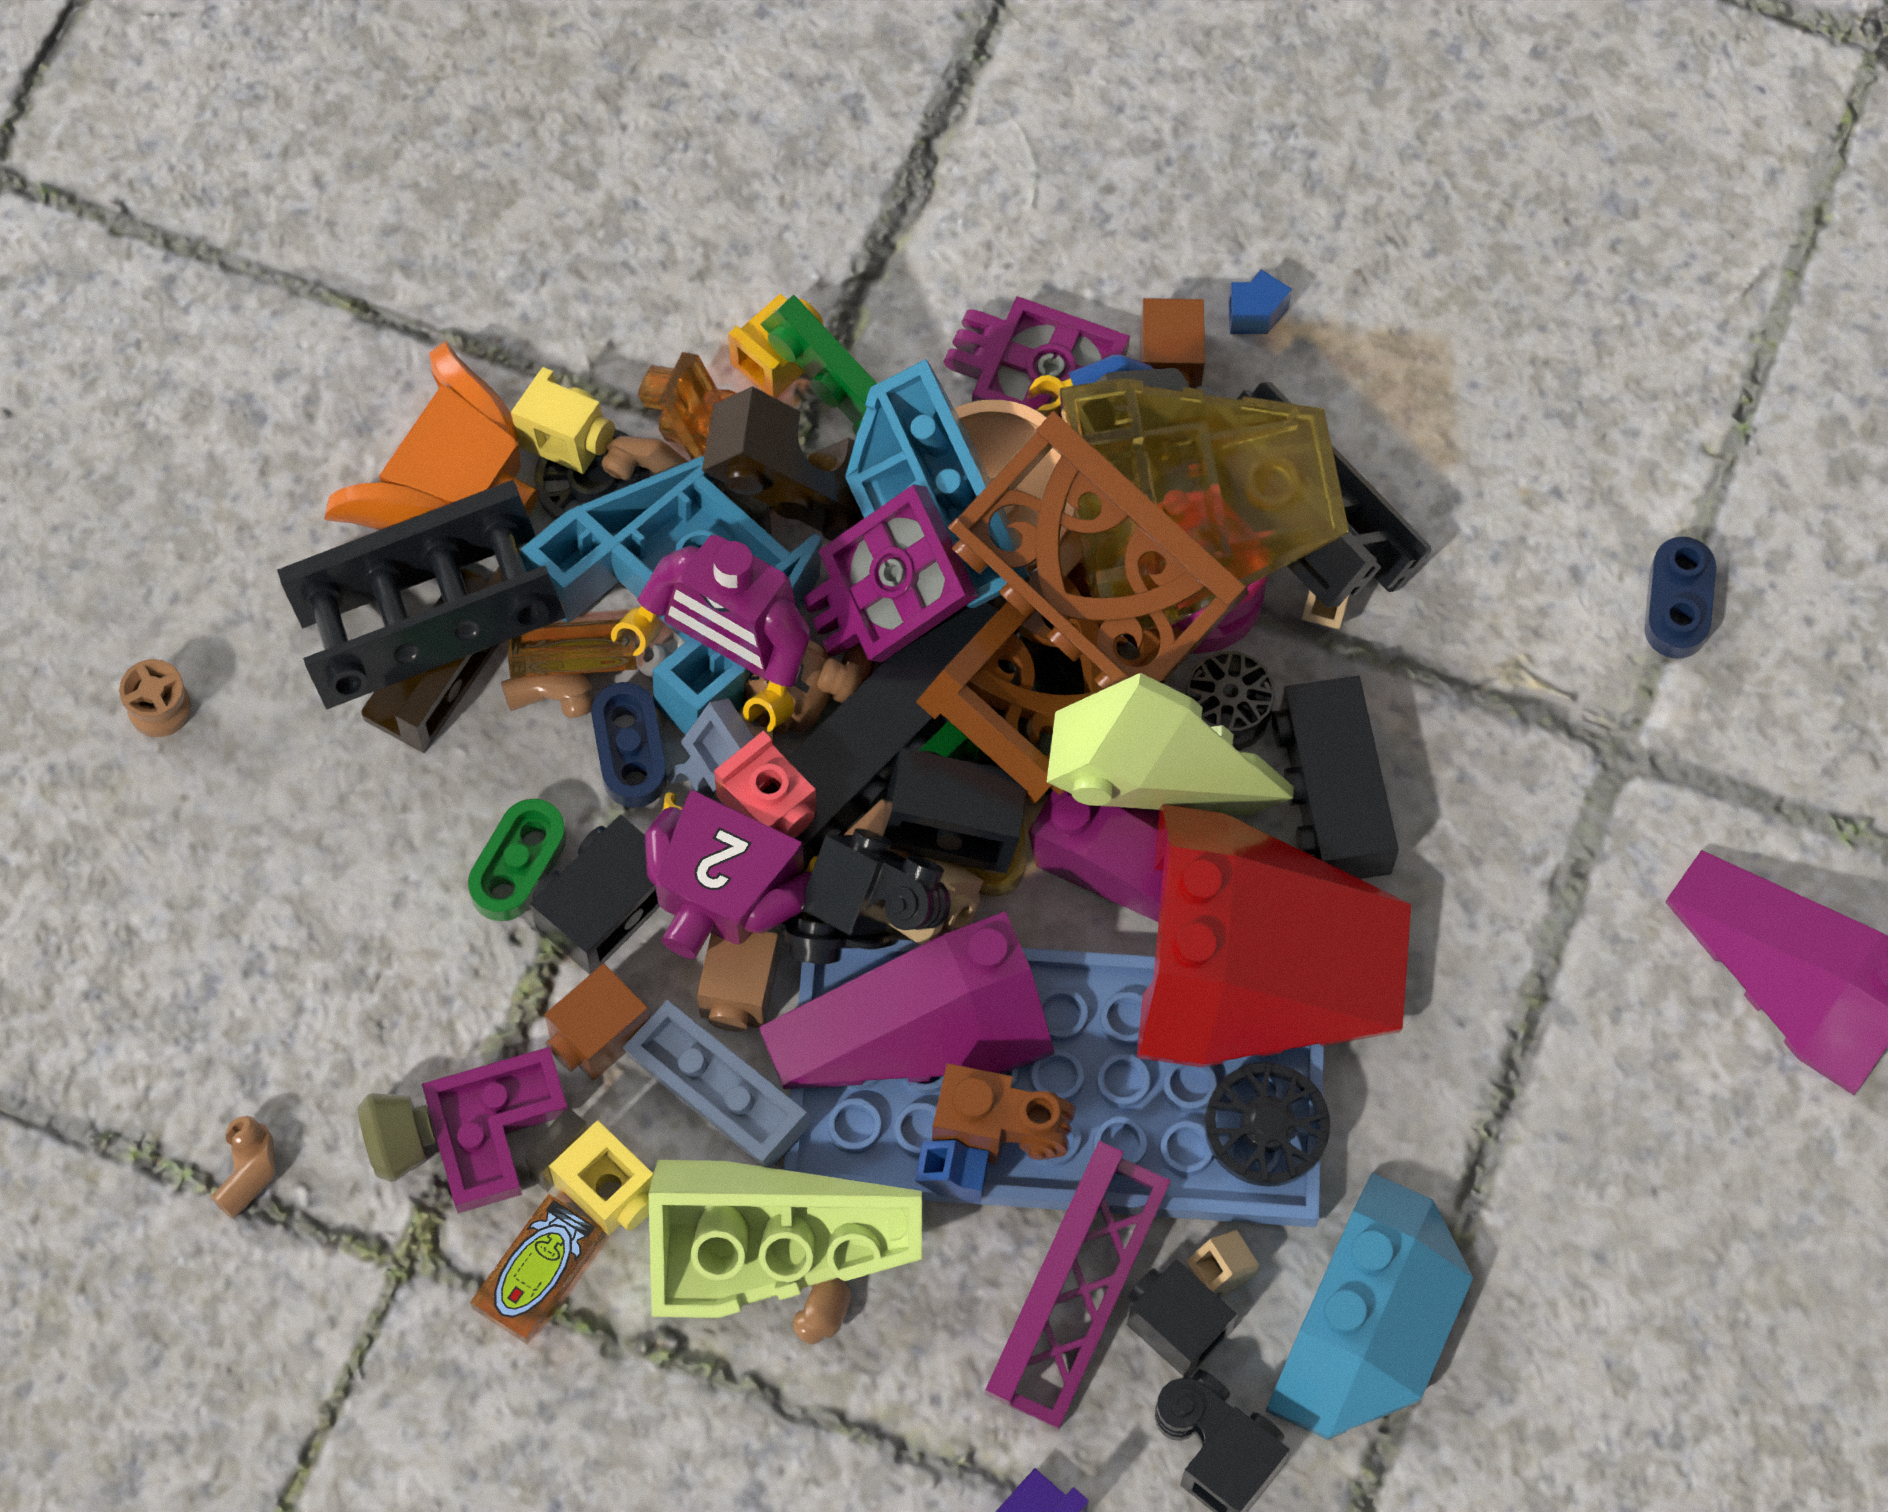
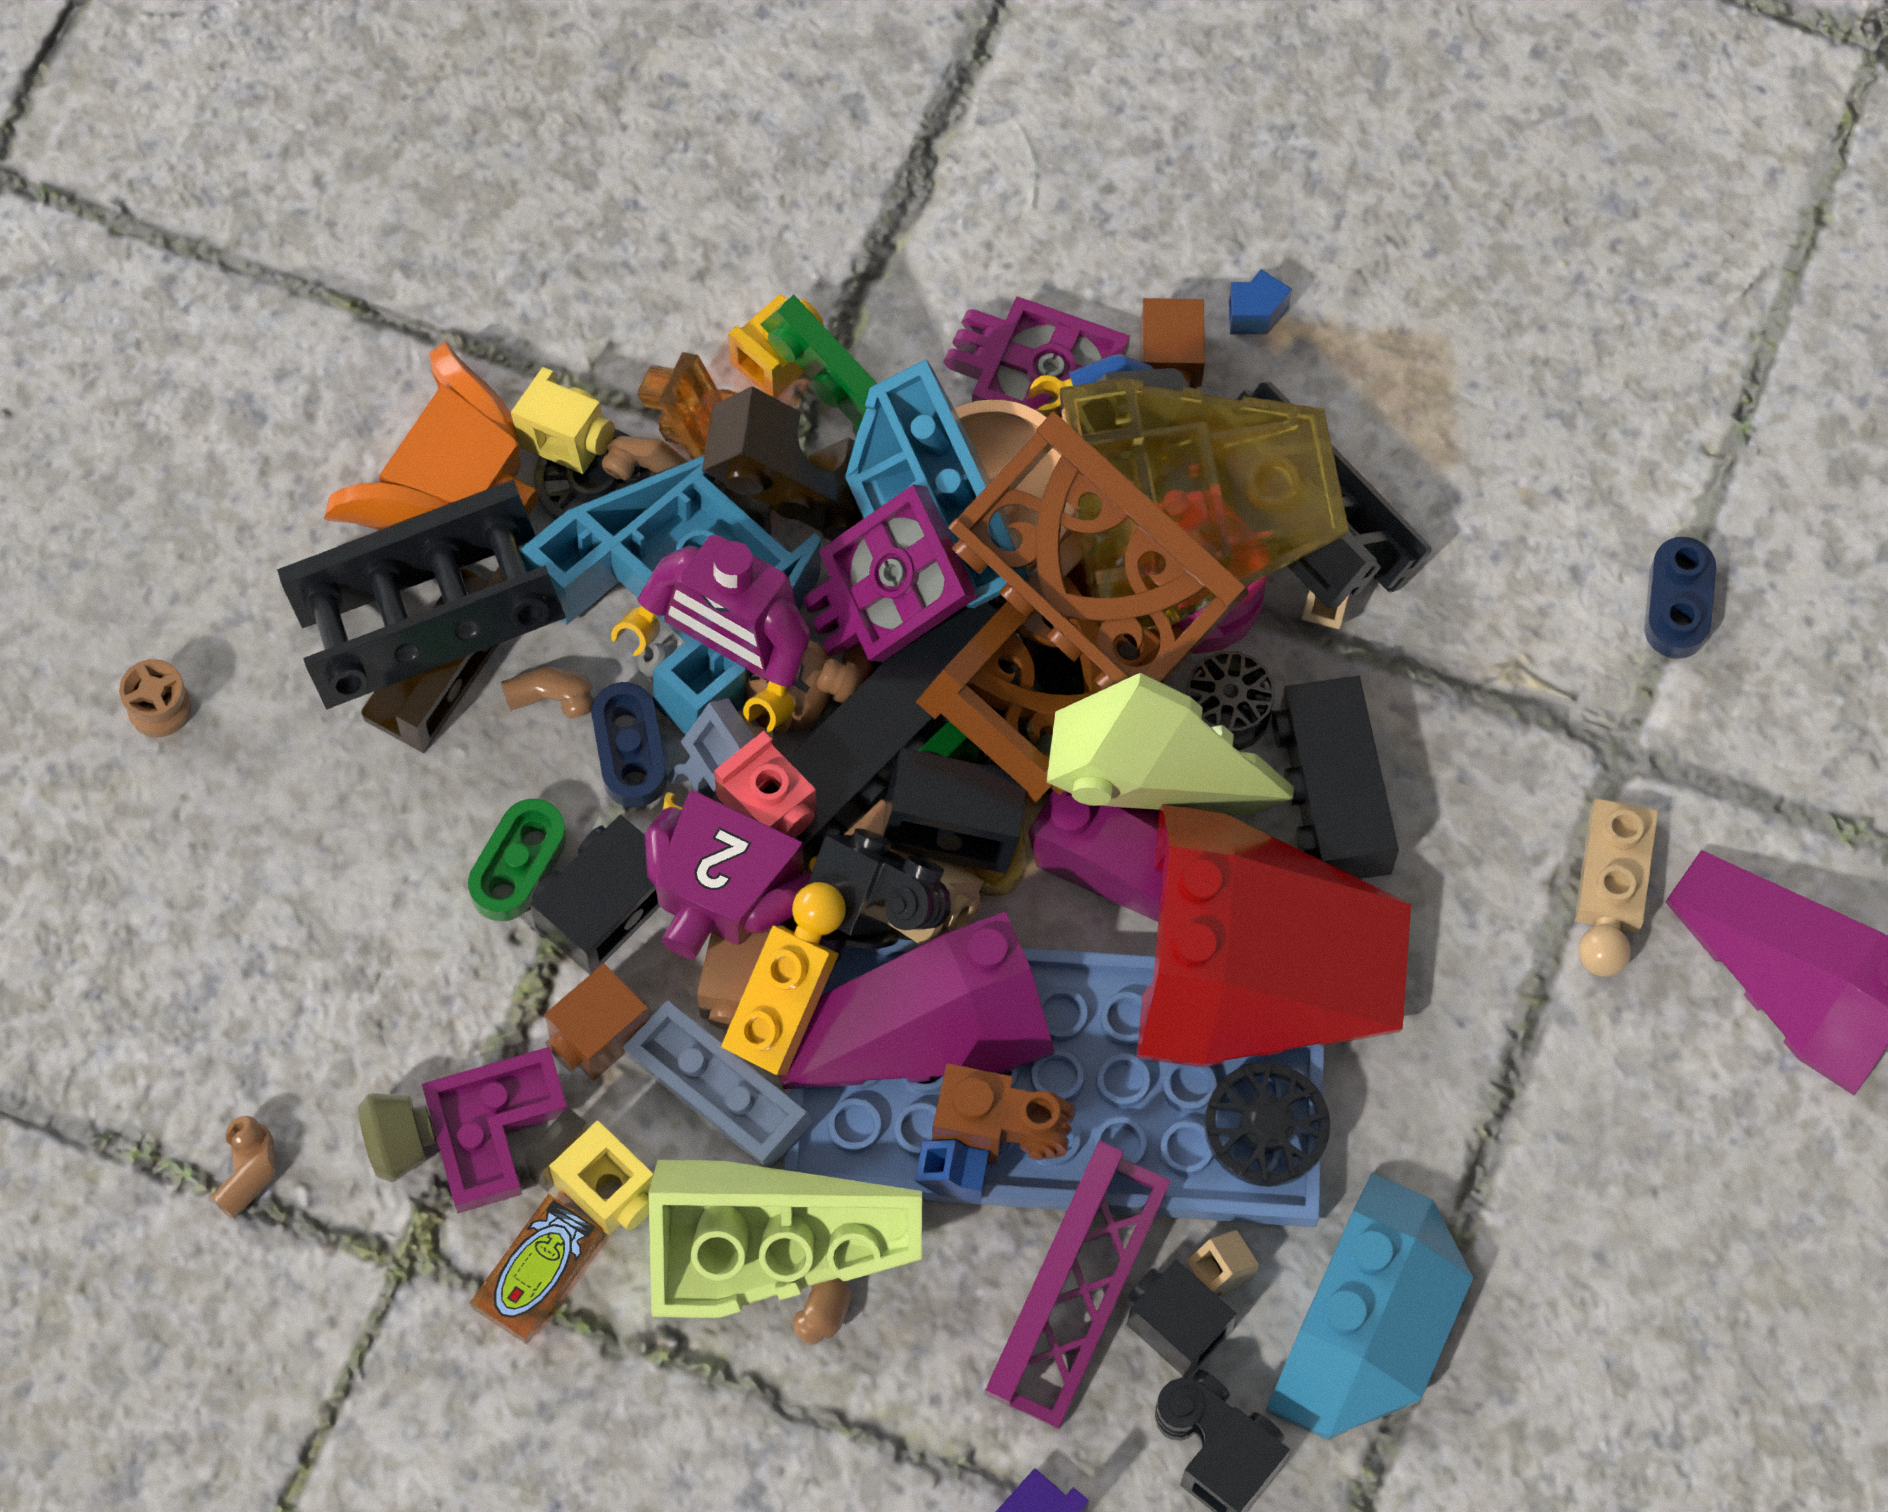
(572, 650): clear orange tile -> none
(787, 982): none -> yellow plate
(1614, 883): none -> tan plate

